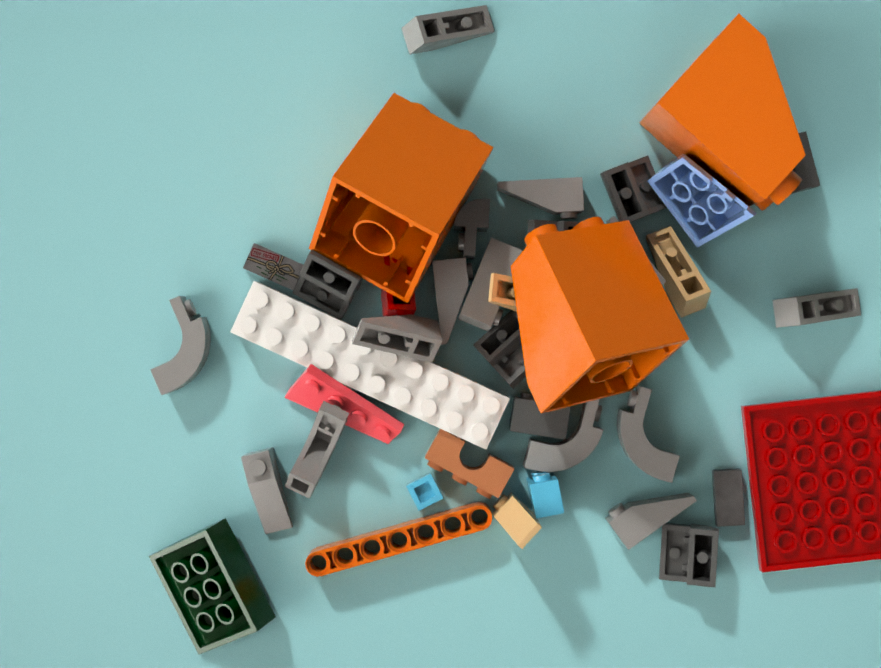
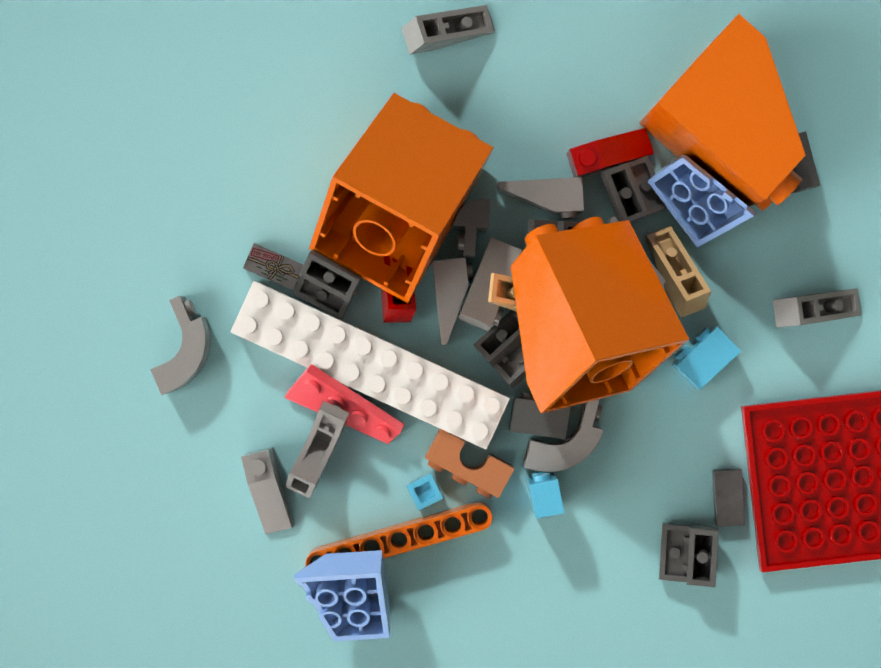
(212, 587): dark green slope -> none
(349, 594): none -> light blue wedge
(400, 335): light grey slope -> none
(516, 519): tan slope -> none
(609, 152): none -> red slope
(636, 446): light grey arch -> none
(643, 517): light grey slope -> none
(705, 357): none -> medium azure brick

